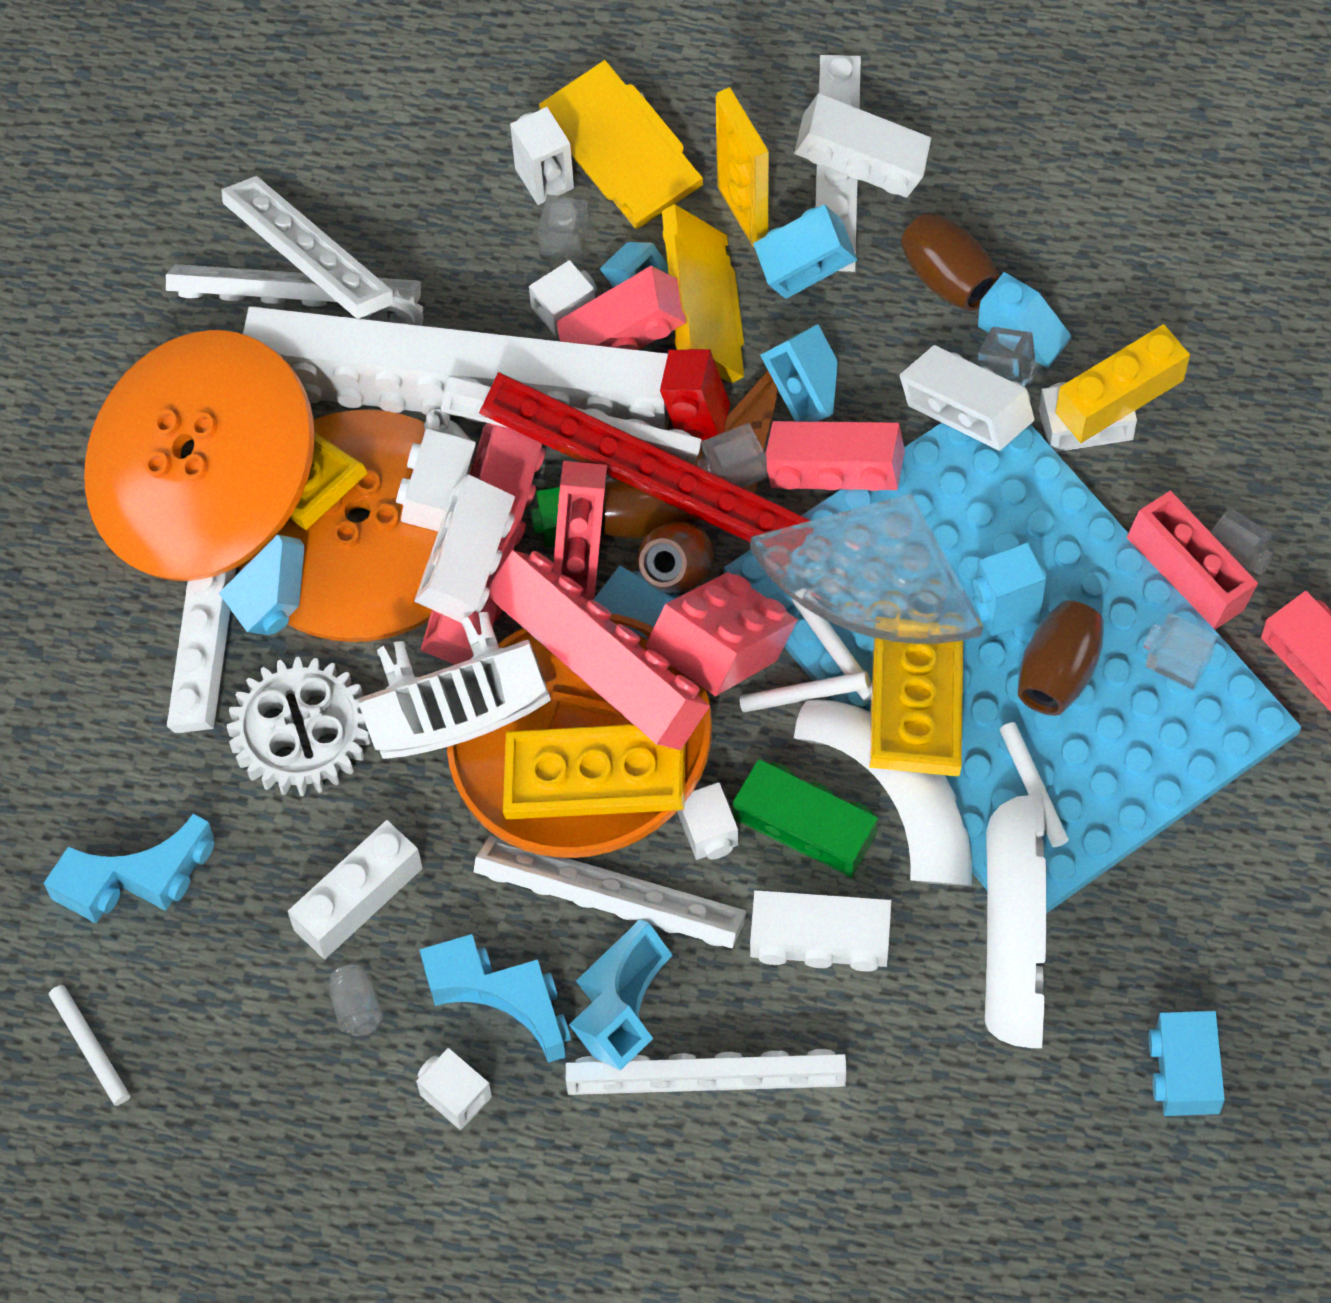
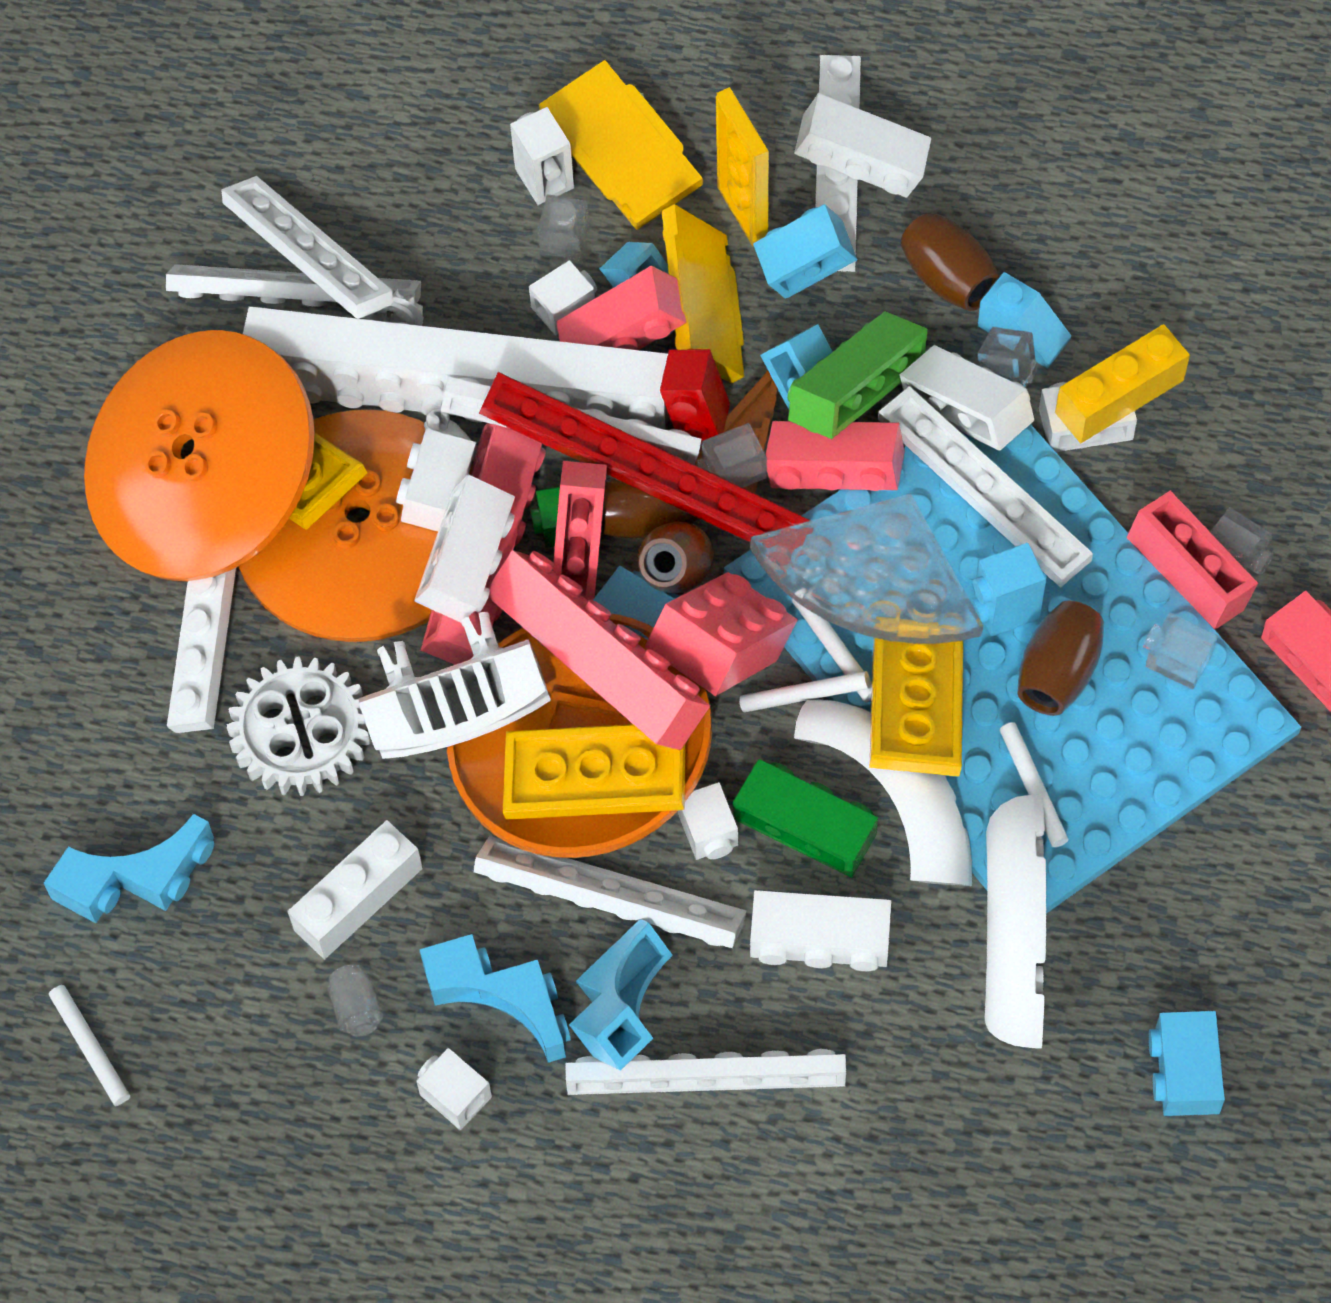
(268, 587): medium azure slope -> none
(855, 375): none -> bright green brick
(986, 486): none -> white plate

